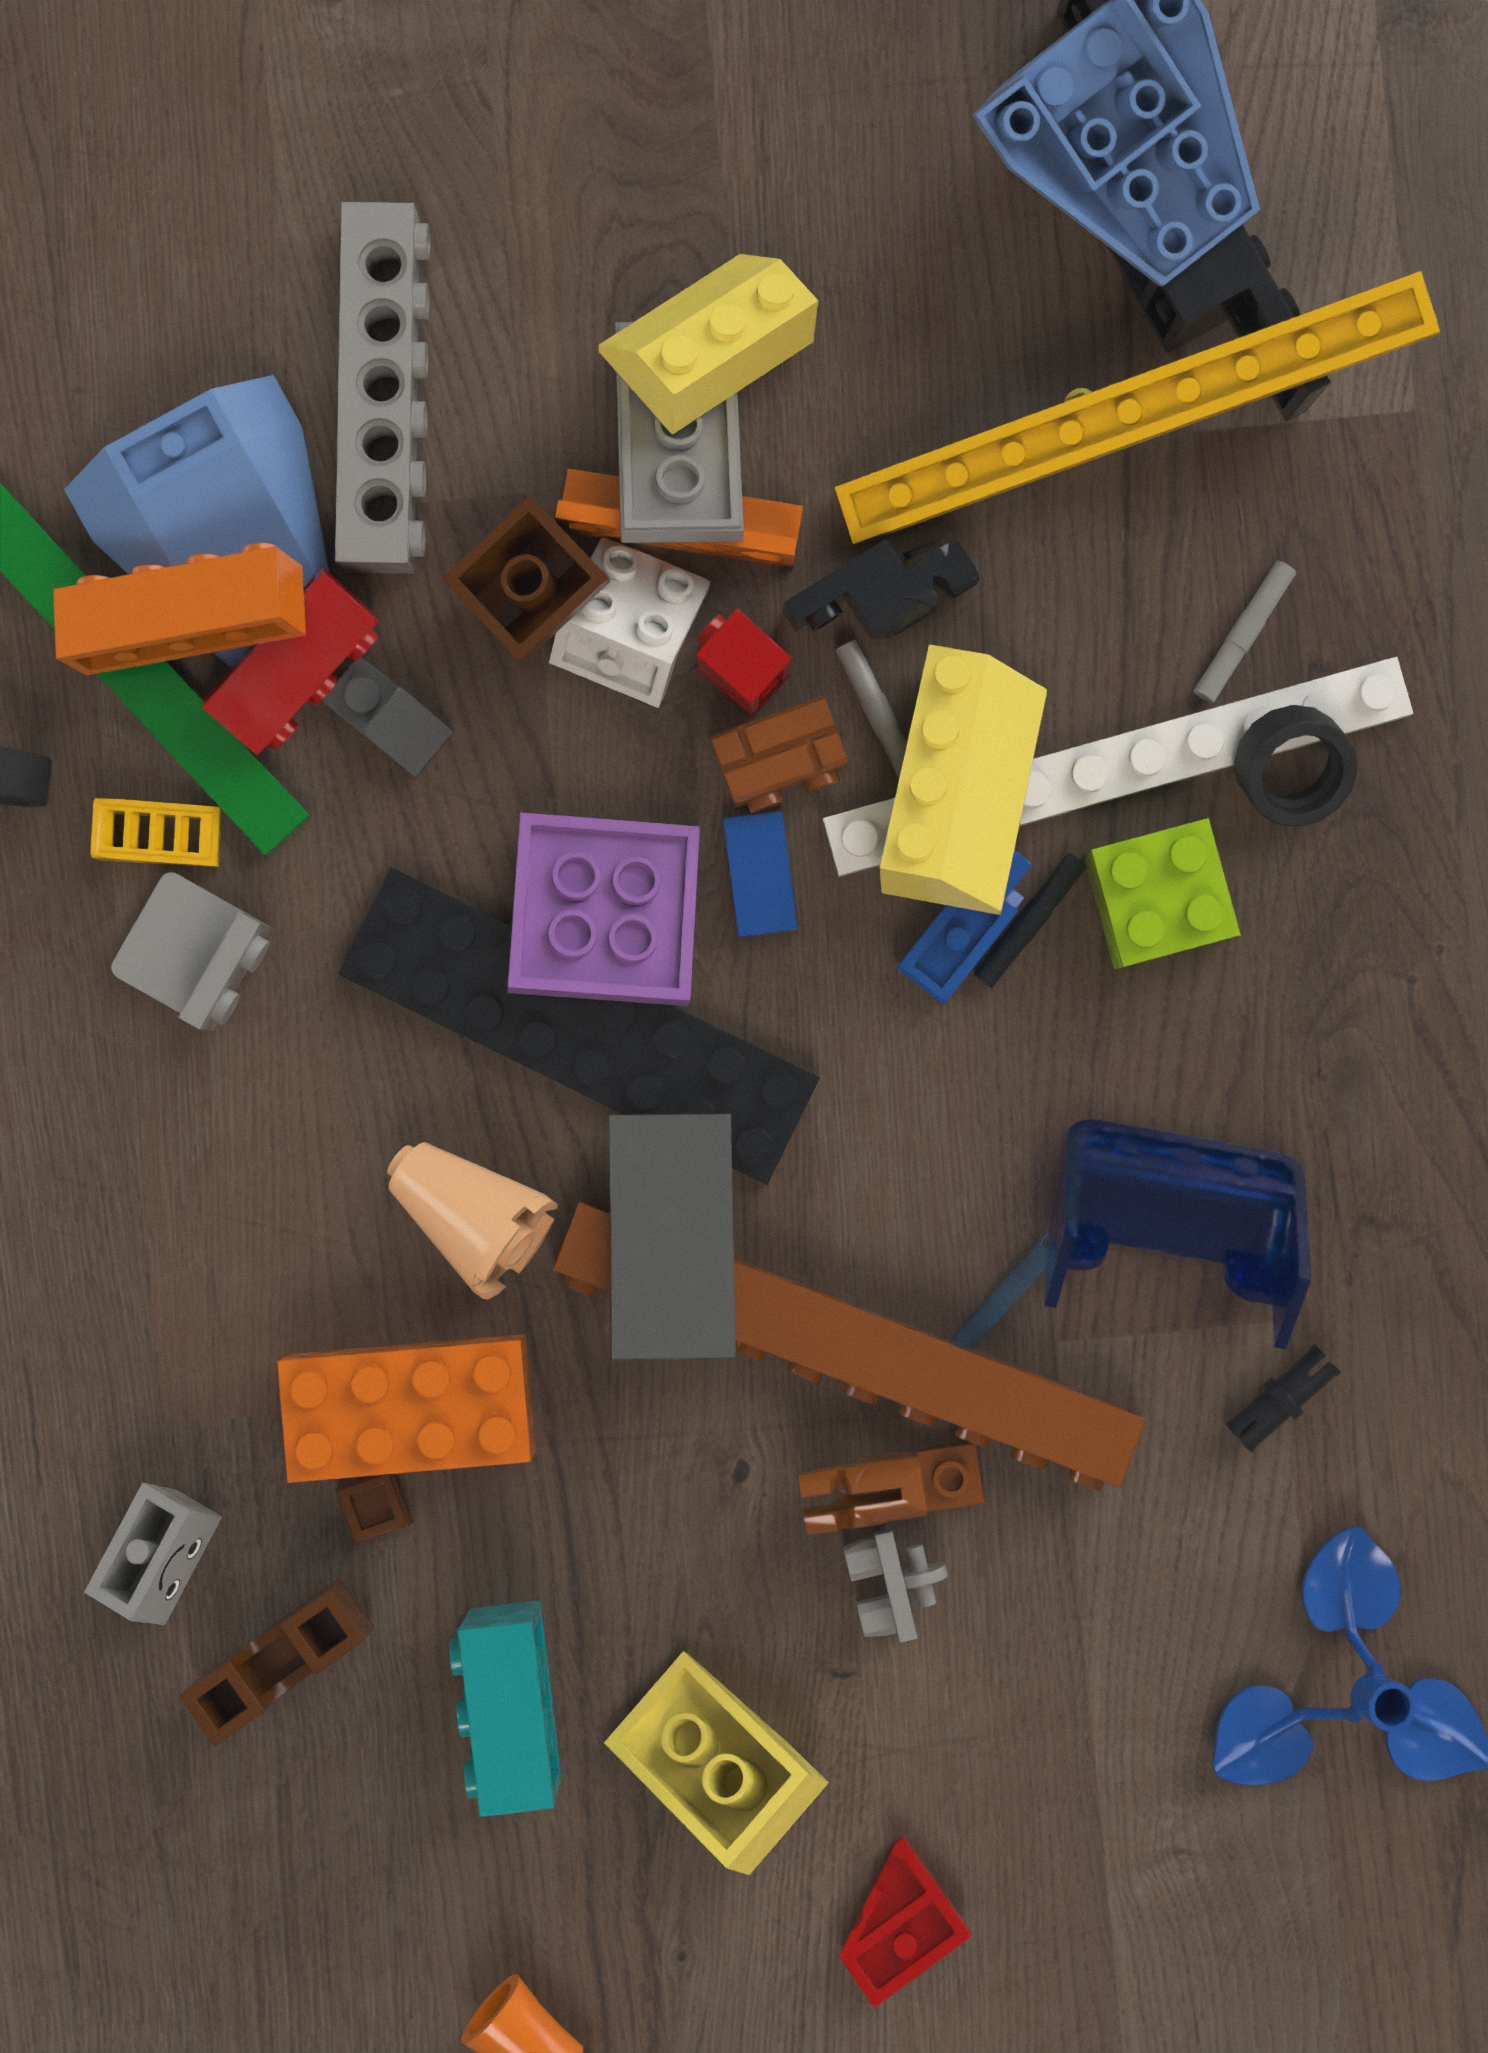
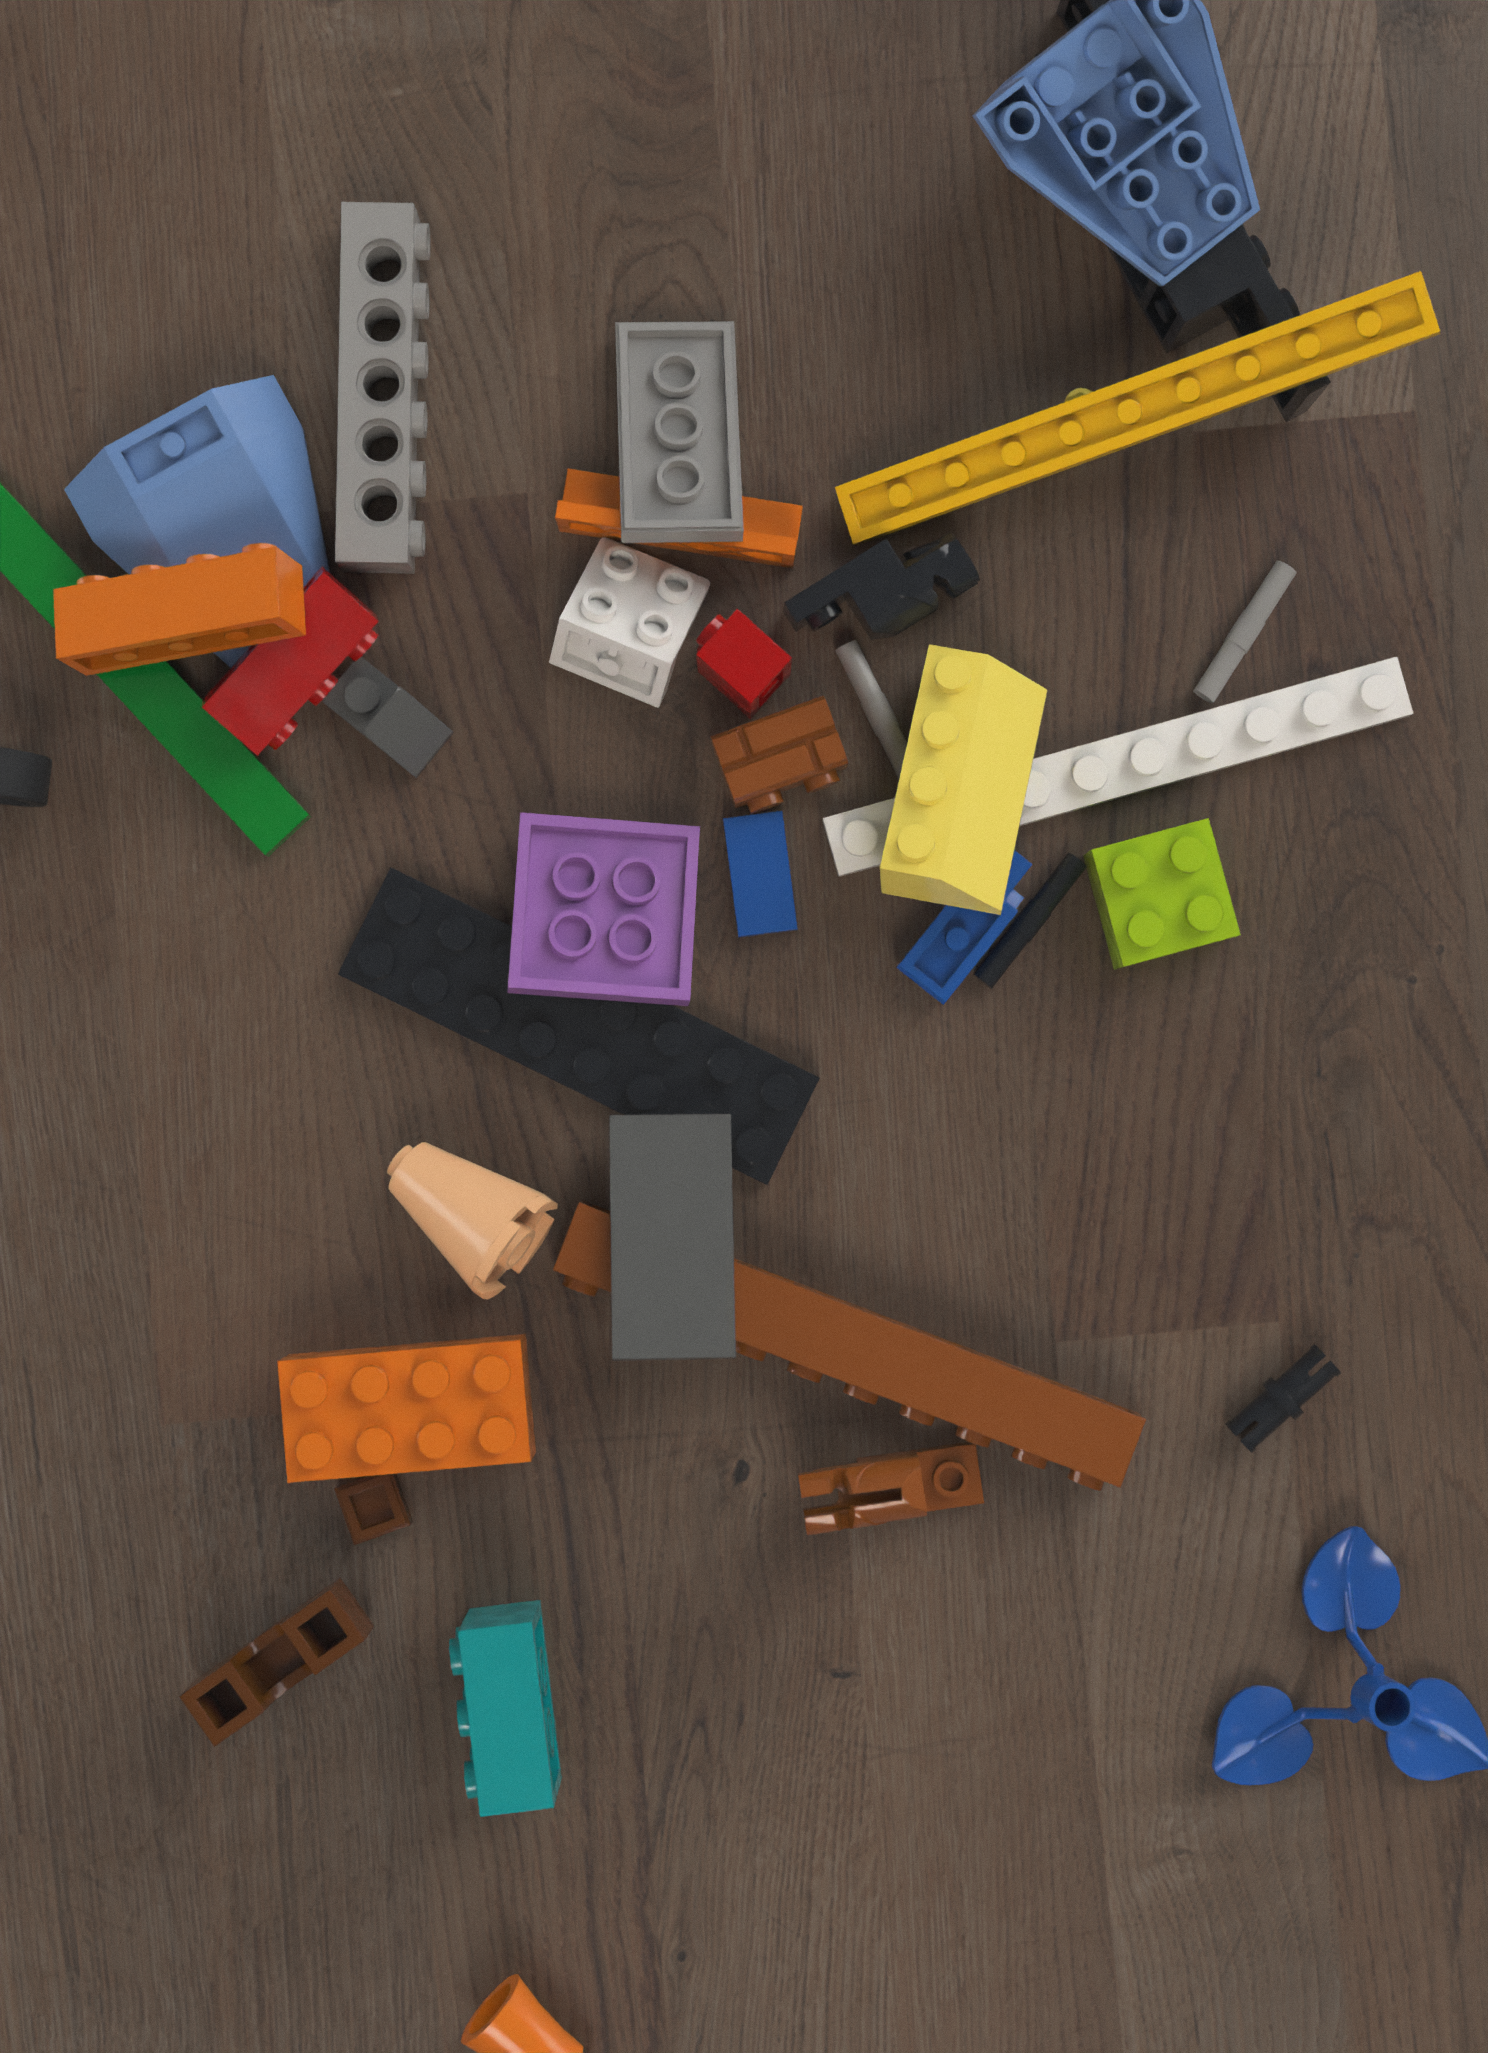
(104, 829): yellow slope -> none
(153, 1554): light grey brick -> none
(191, 951): light grey bracket -> none
(526, 579): reddish brown slope -> none
(714, 338): light yellow slope -> none
(715, 1765): light yellow slope -> none
(892, 1612): light grey hips -> none
(901, 1927): red wing -> none
(1024, 1288): dark azure piece -> none
(1187, 1202): clear blue windscreen -> none
(1318, 799): black tyre -> none

